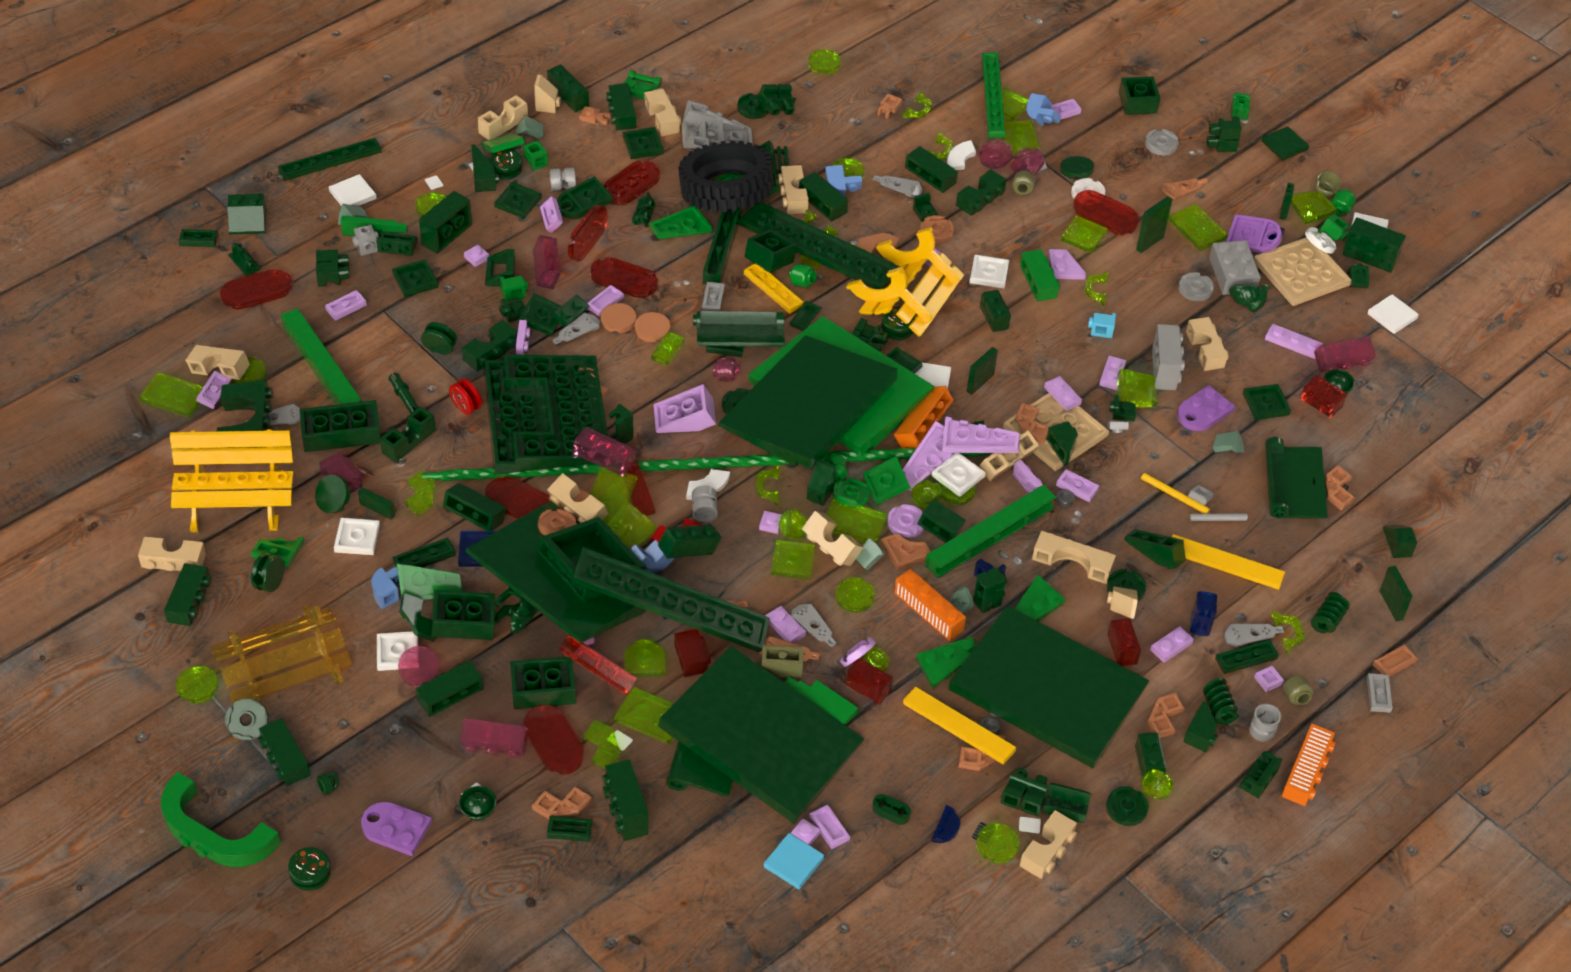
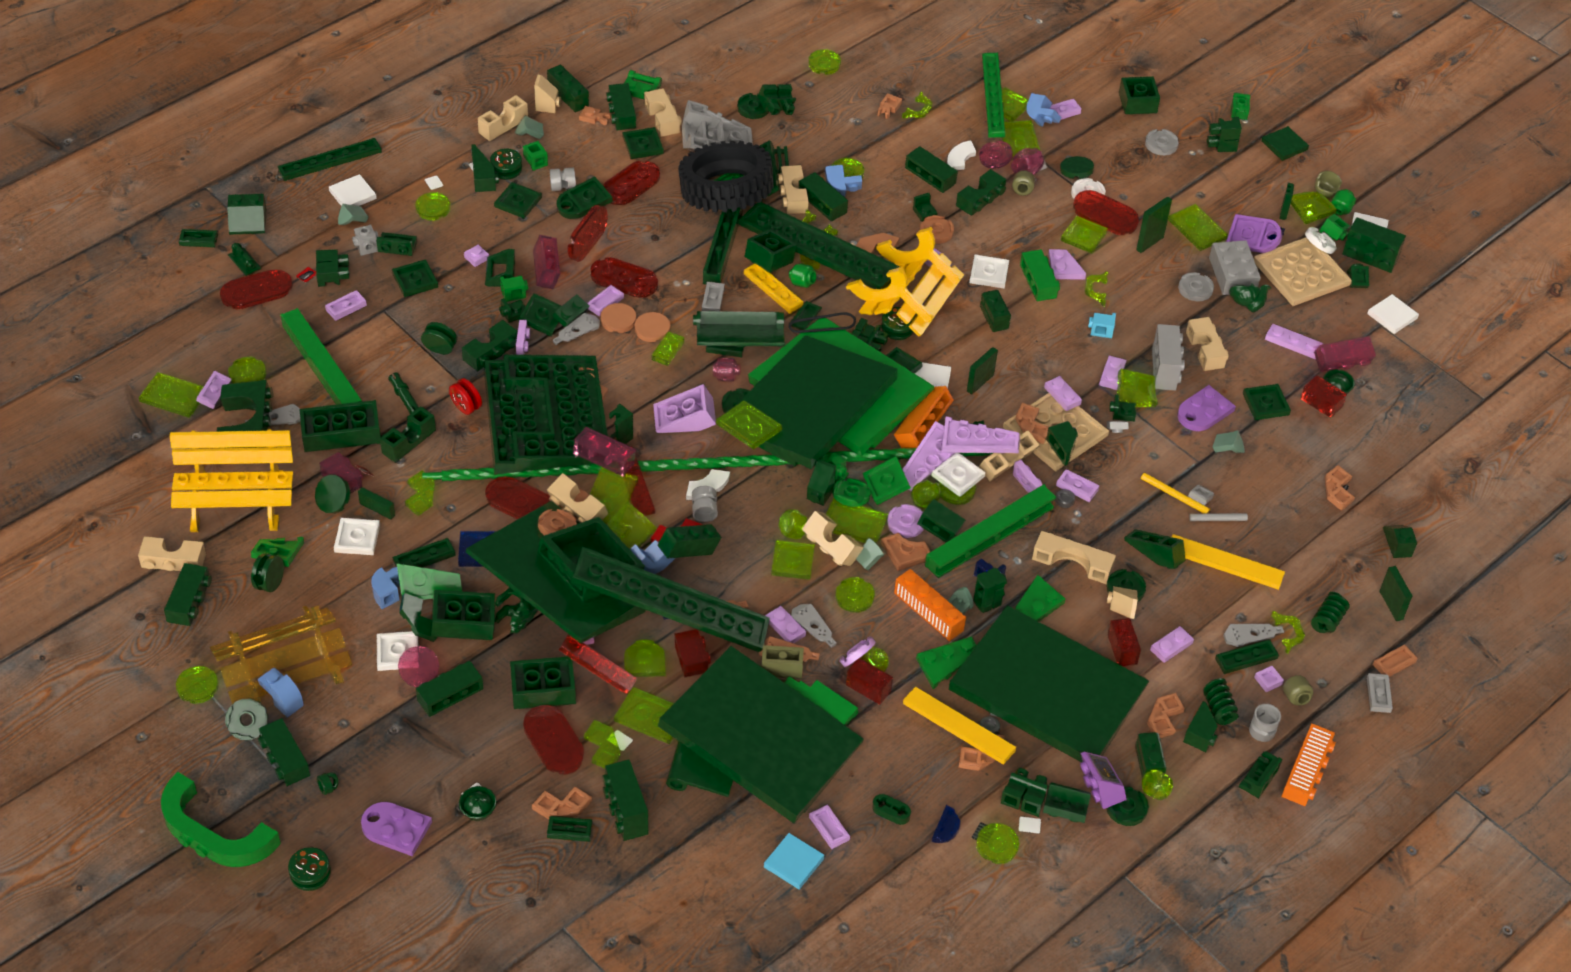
(205, 358): tan arch -> none
(283, 691): none -> medium blue brick
(306, 274): none -> sticker
(349, 223): green piece -> none
(445, 222): dark green brick -> none
(474, 507): dark green brick -> none
(494, 737): clear pink brick -> none
(502, 143): green tile -> none
(551, 214): lavender plate -> none
(644, 210): dark green hinge -> none
(681, 223): green wing -> none
(748, 424): none -> clear neon green tile
(770, 522): lavender plate -> none
(773, 496): clear neon green helmet -> none
(806, 832): lavender plate -> none
(824, 329): none -> black piece
(909, 187): light grey piece -> none
(949, 146): clear neon green helmet -> none
(1041, 858): tan arch -> none
(1102, 779): none -> medium lavender slope
(1177, 190): nougat piece -> none
(1203, 613): clear blue brick -> none
(1291, 481): dark green door -> none

